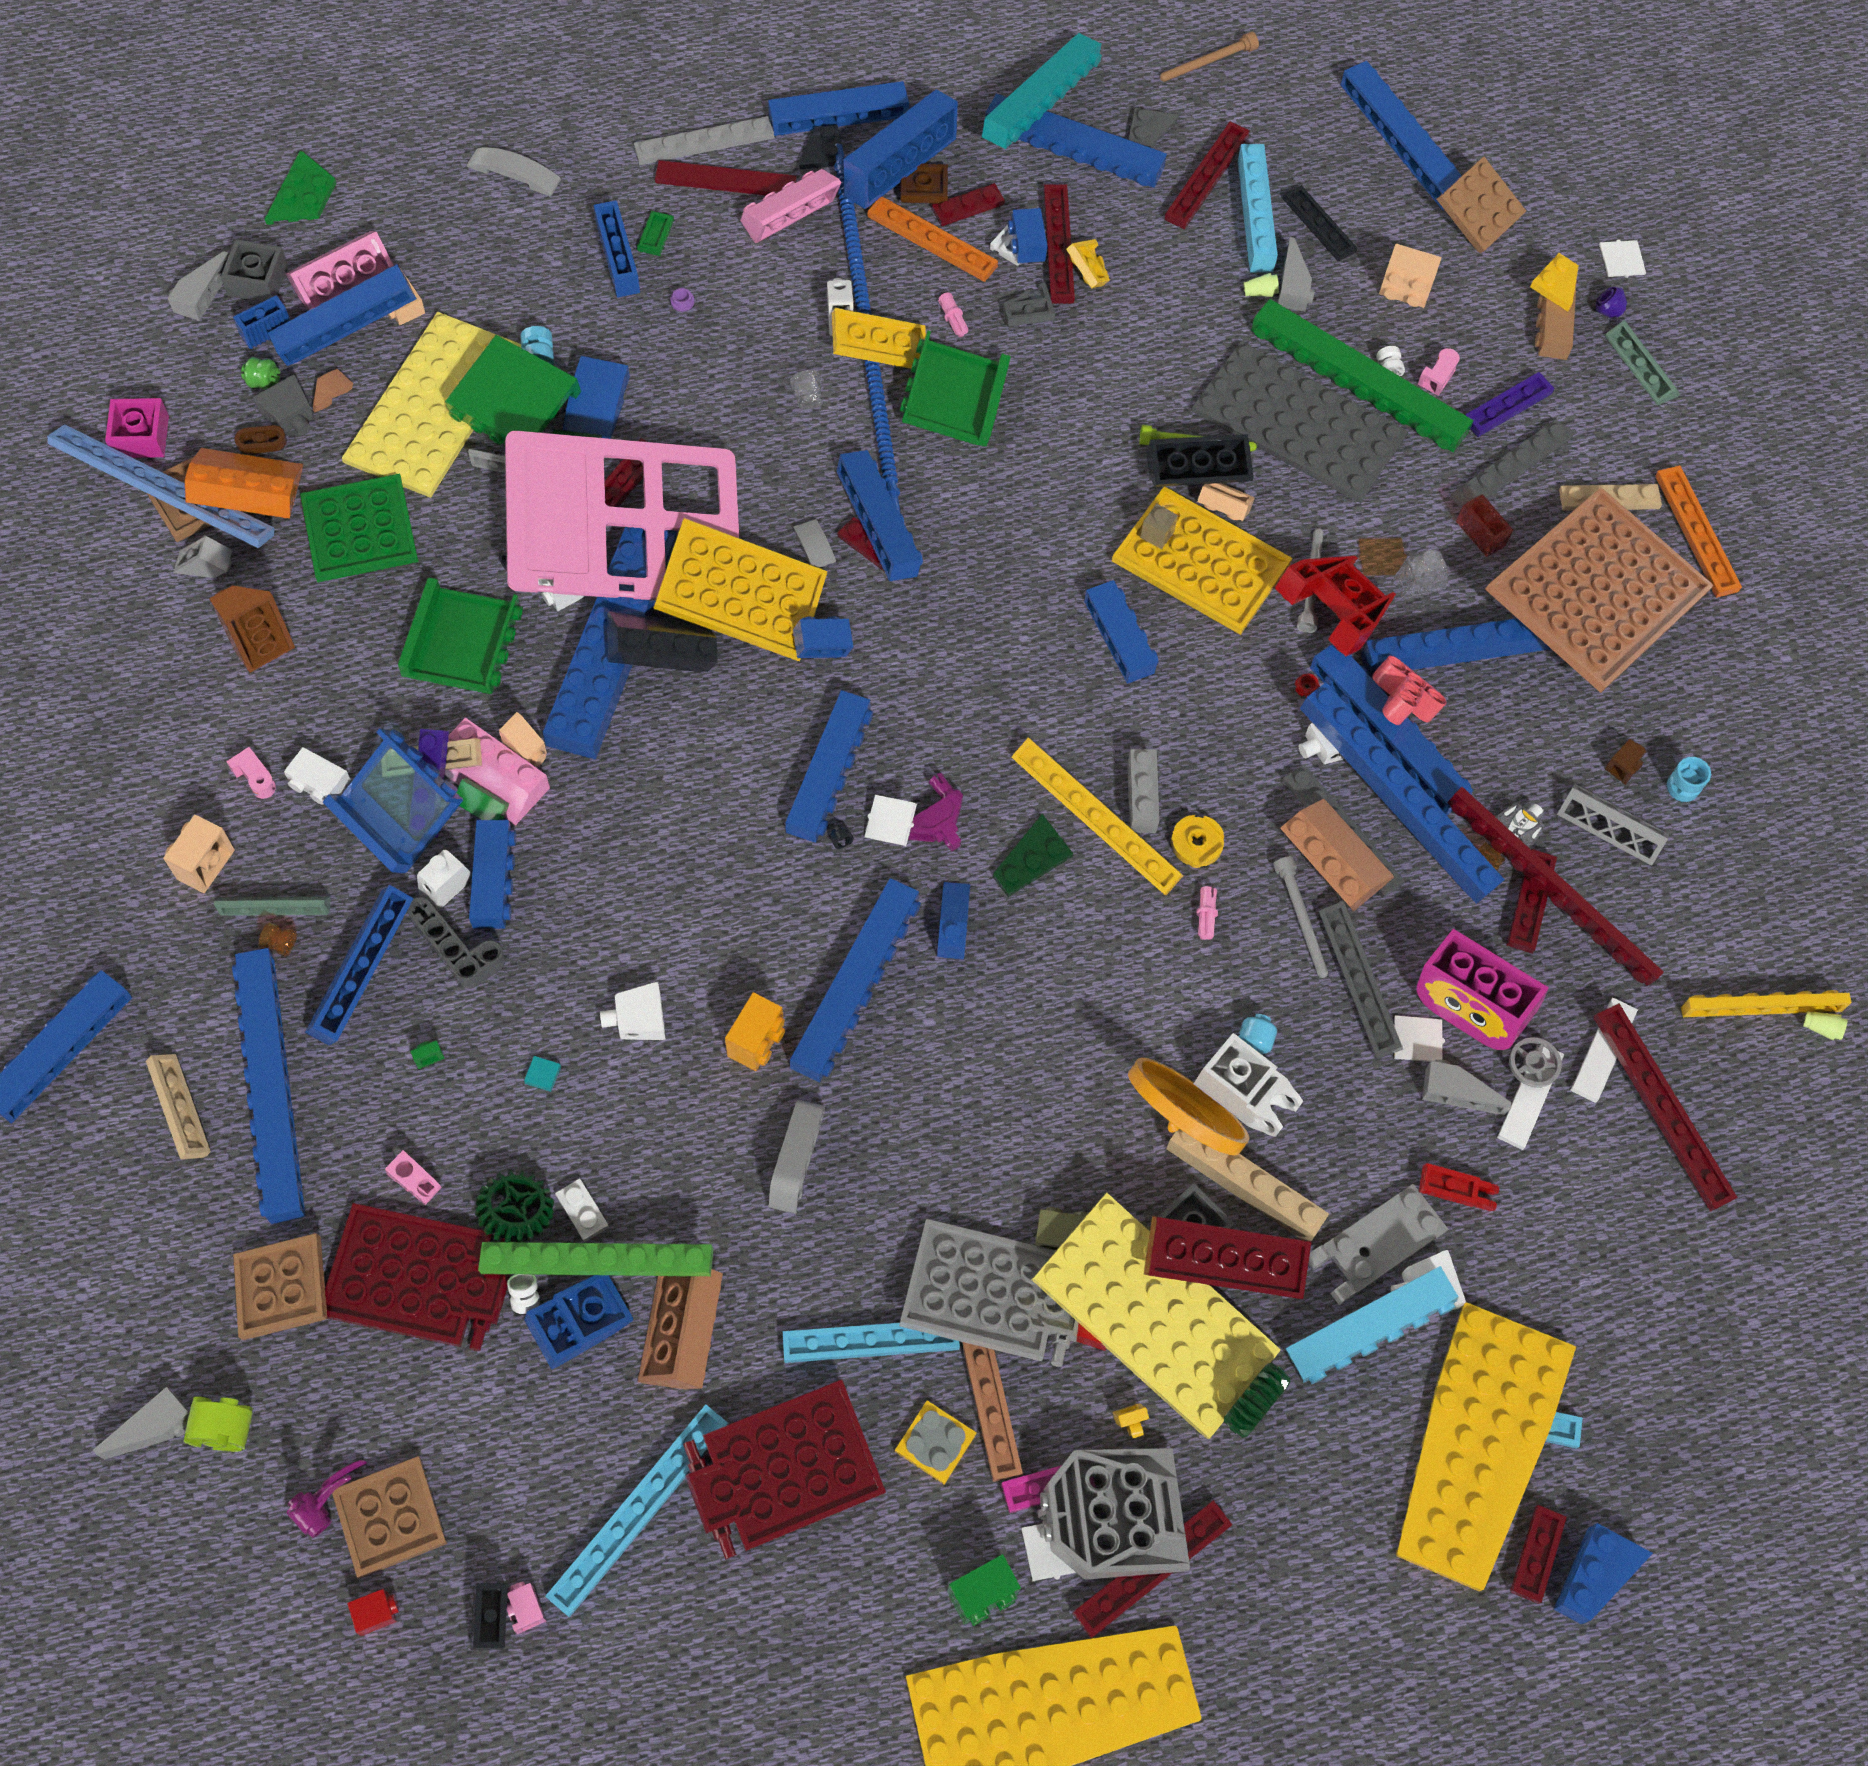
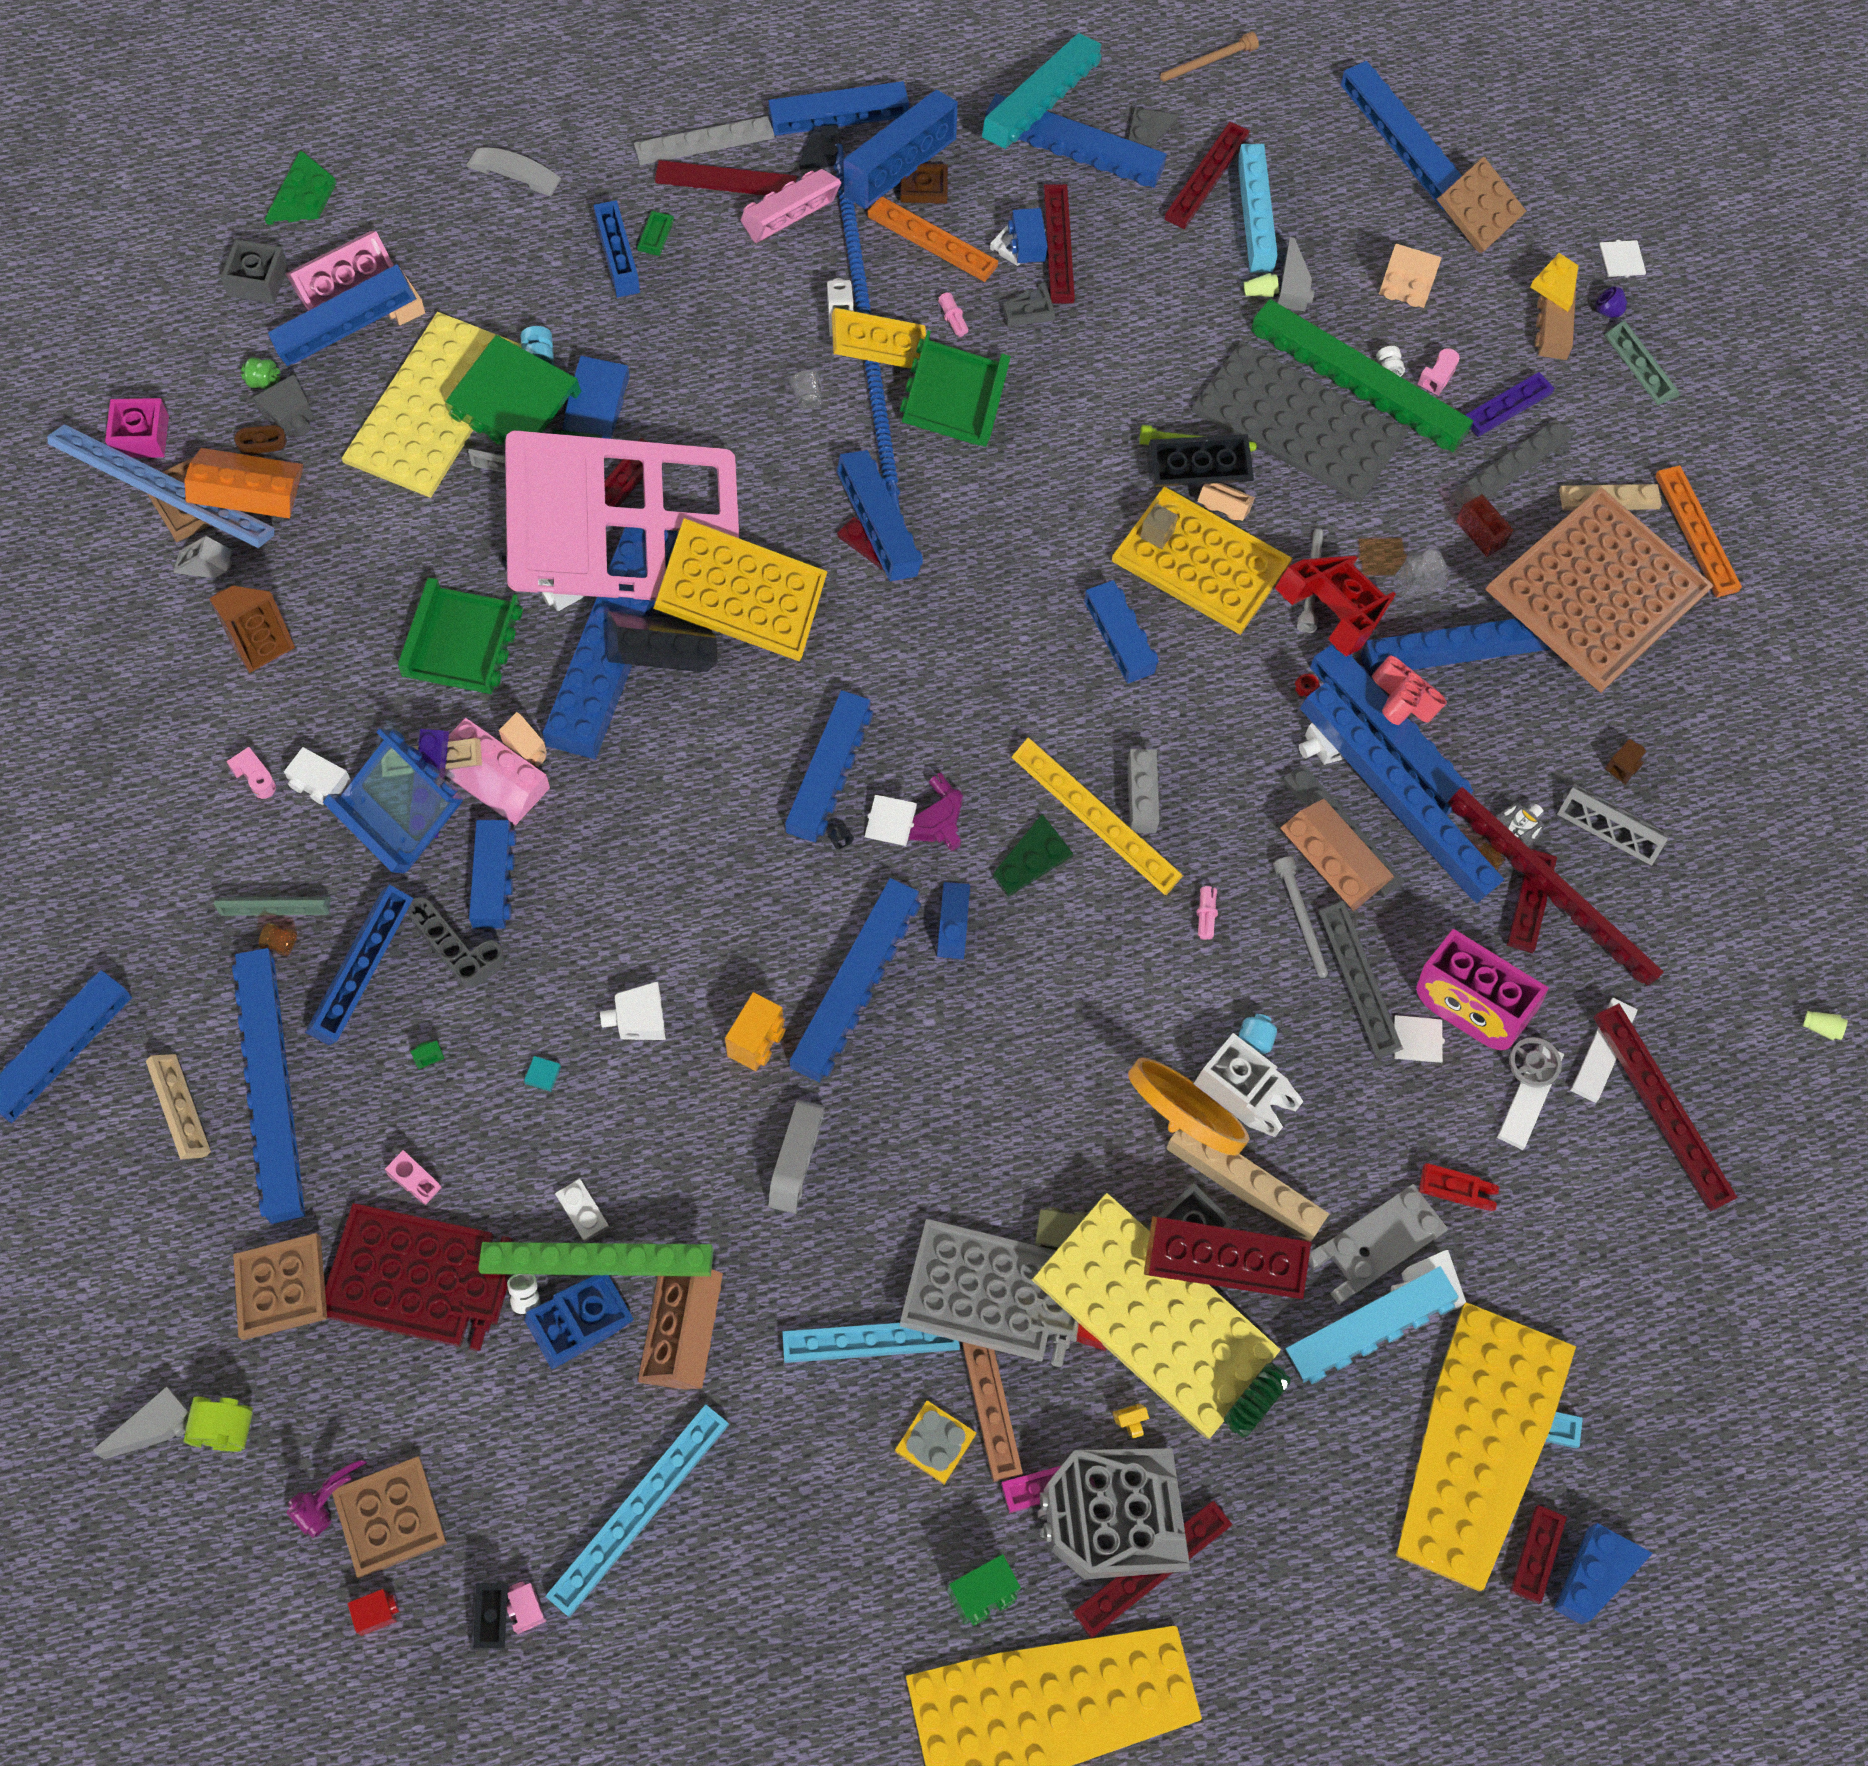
(197, 289): light grey slope -> none
(199, 853): light nougat brick -> none
(259, 320): blue brick -> none
(330, 386): nougat slope -> none
(358, 528): green plate -> none
(444, 878): white torso -> none
(481, 801): green tile -> none
(519, 1197): dark green gear -> none
(682, 300): medium lavender plate -> none
(782, 1469): dark red plate -> none
(814, 544): light grey slope -> none
(822, 637): blue brick -> none
(968, 204): dark red plate -> none
(1041, 1560): white piece -> none
(1091, 266): yellow wing -> none
(1198, 827): yellow plate -> none
(1319, 223): black tile -> none
(1457, 1087): light grey slope -> none
(1688, 779): medium azure wheel -> none
(1772, 1004): yellow plate -> none

